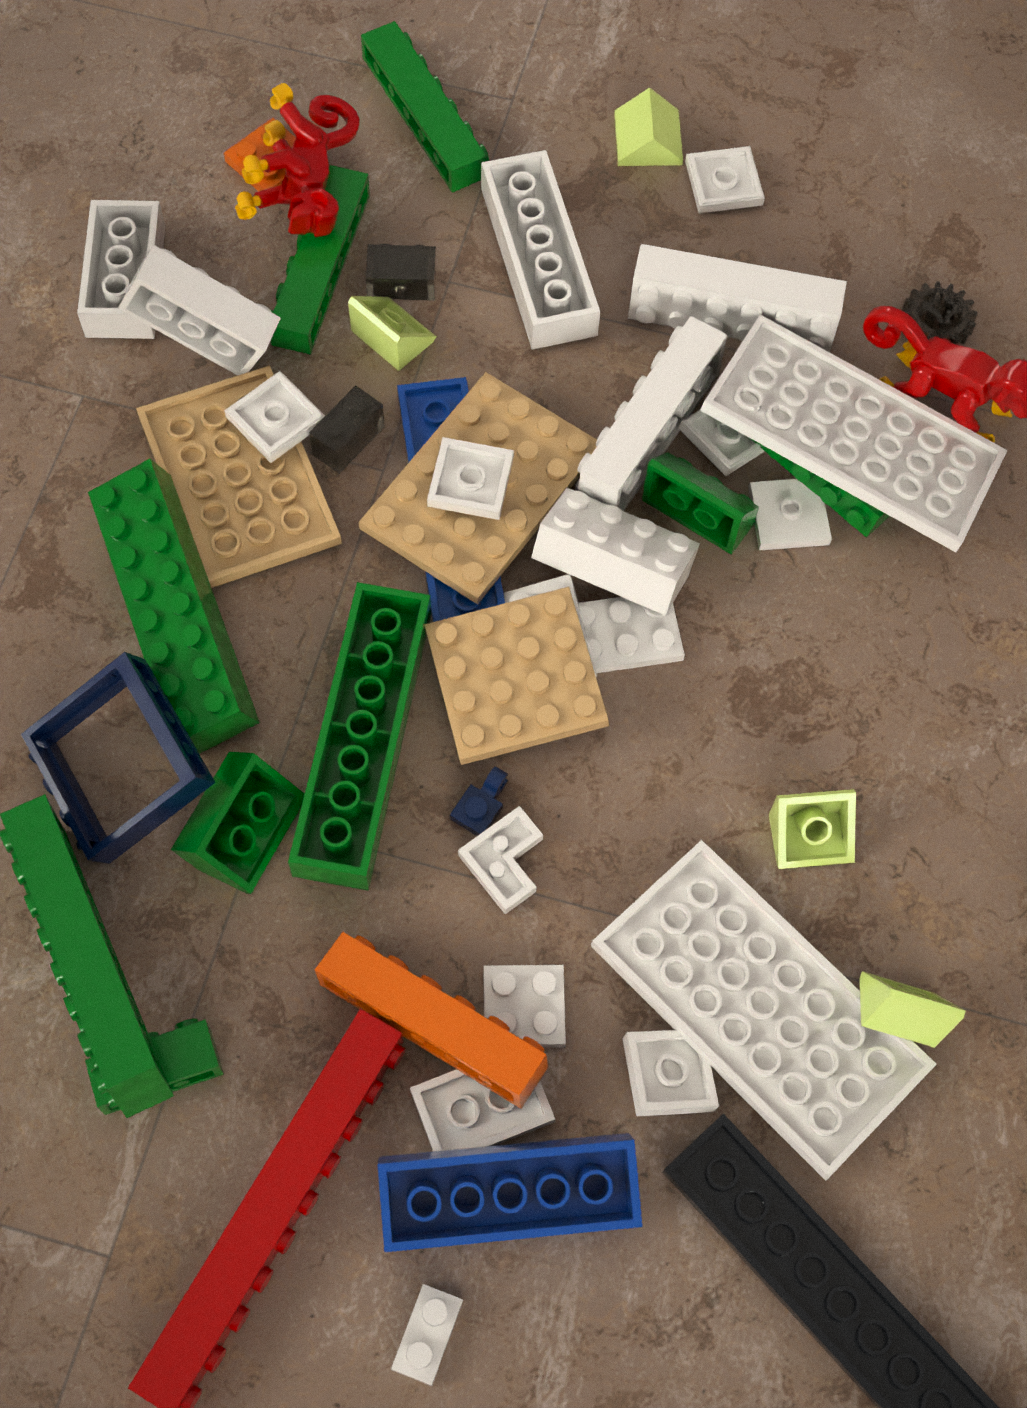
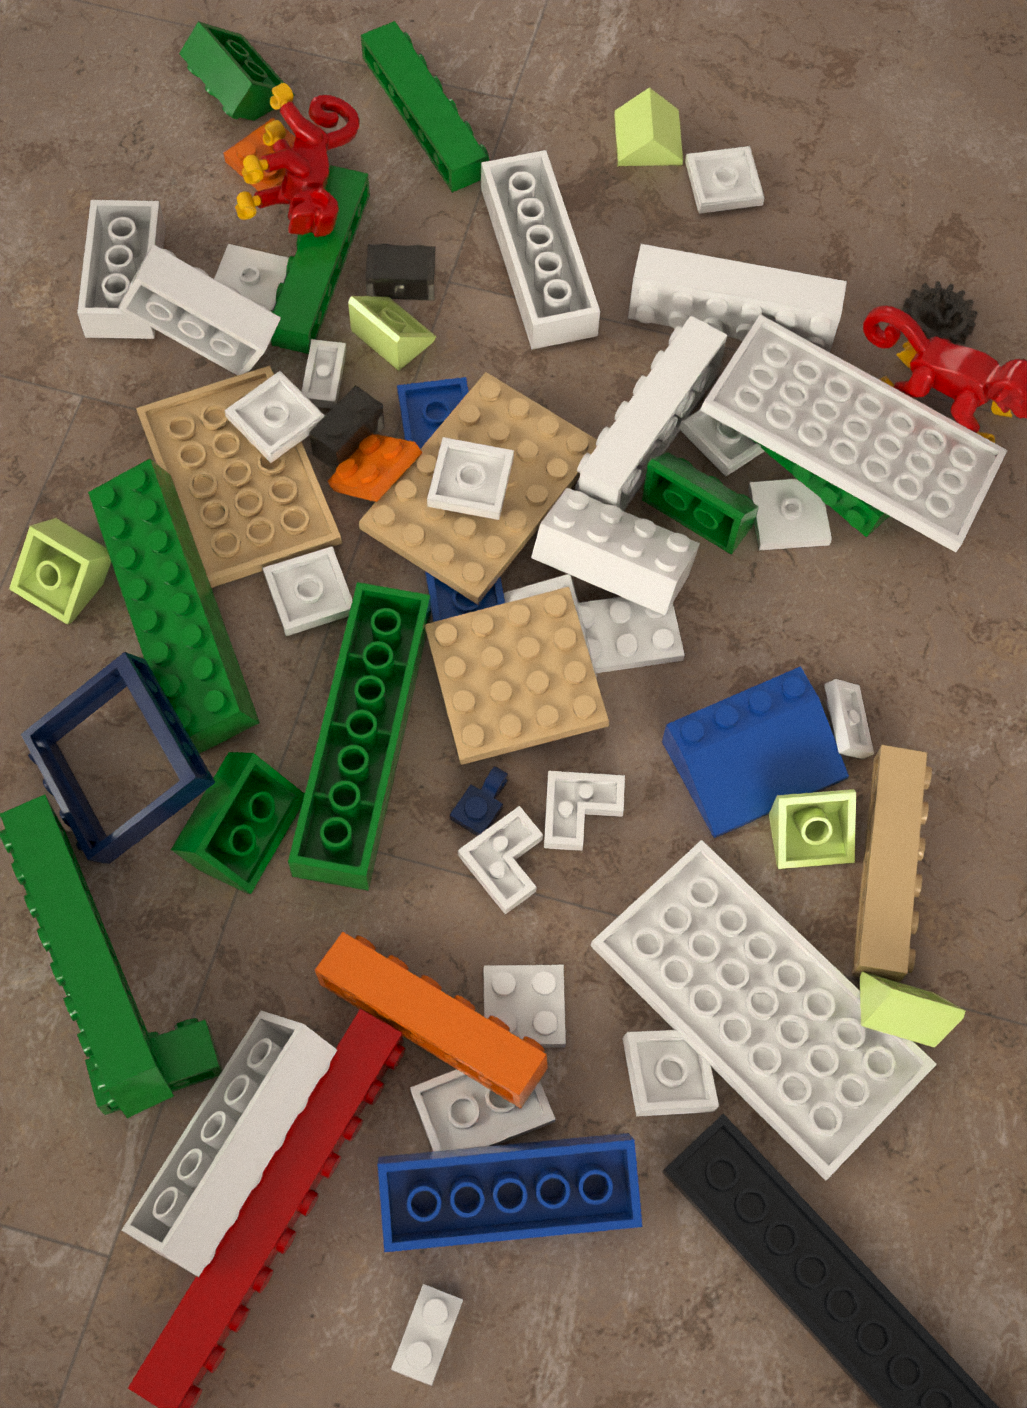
(60, 569): none -> yellowish green slope
(230, 1141): none -> white brick
(231, 71): none -> green slope
(253, 273): none -> white plate
(308, 590): none -> white plate
(324, 372): none -> white plate
(374, 467): none -> orange plate
(574, 795): none -> white plate
(753, 749): none -> blue slope
(848, 719): none -> white plate
(891, 864): none -> tan brick

